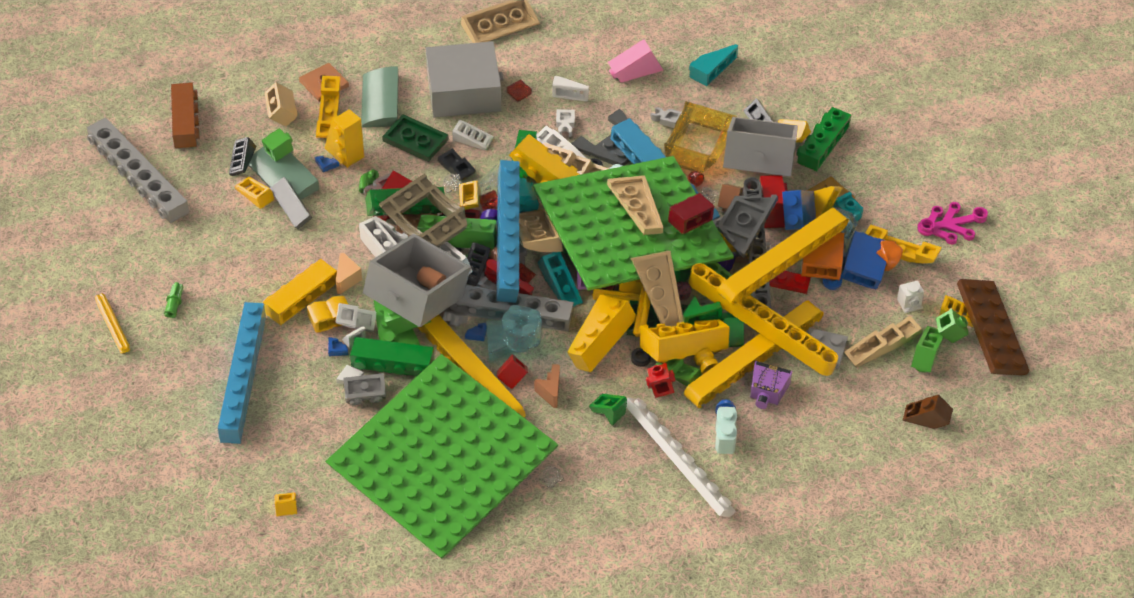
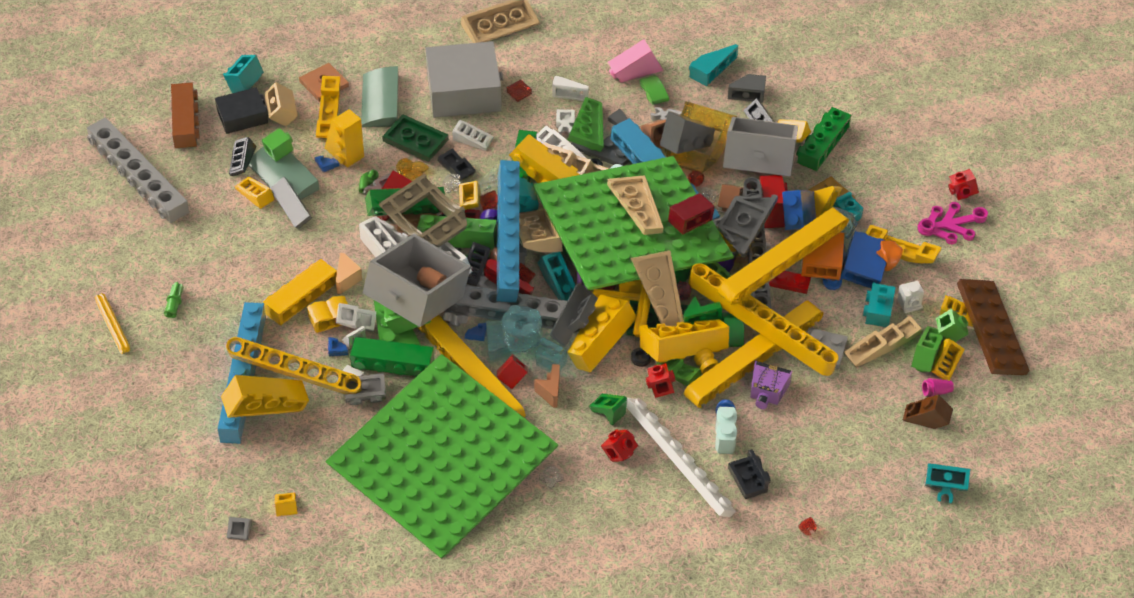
(239, 528): none -> light grey slope
(242, 110): none -> black brick
(243, 73): none -> teal brick
(263, 396): none -> yellow wedge
(286, 359): none -> yellow beam
(411, 169): none -> clear yellow plate
(550, 354): none -> clear light blue brick
(574, 314): none -> dark grey bracket
(589, 125): none -> bright green wing
(619, 445): none -> red brick
(654, 89): none -> bright green slope
(654, 131): none -> nougat slope
(685, 134): none -> dark grey wedge
(748, 88): none -> dark grey slope
(750, 475): none -> black bracket
(807, 523): none -> clear red hinge
(880, 305): none -> teal brick
(936, 386): none -> dark pink cone
(947, 478): none -> teal brick
(956, 350): none -> yellow slope
(963, 184): none -> red brick

